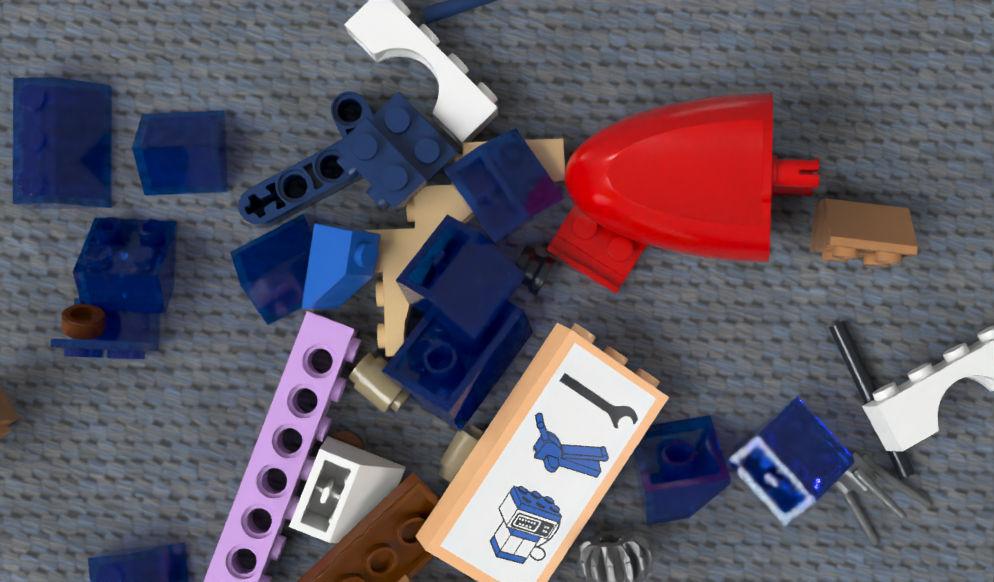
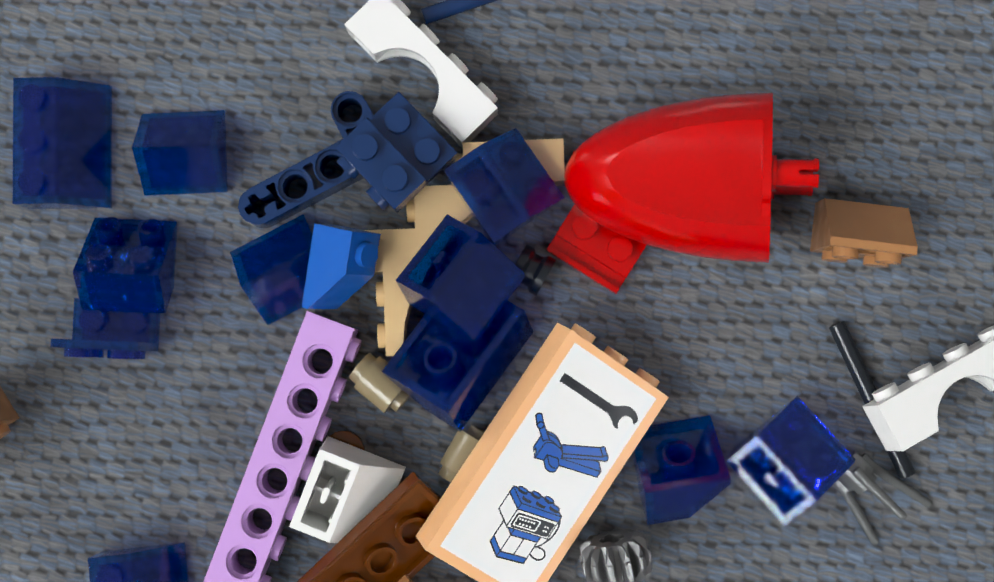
(83, 321): reddish brown tile -> none

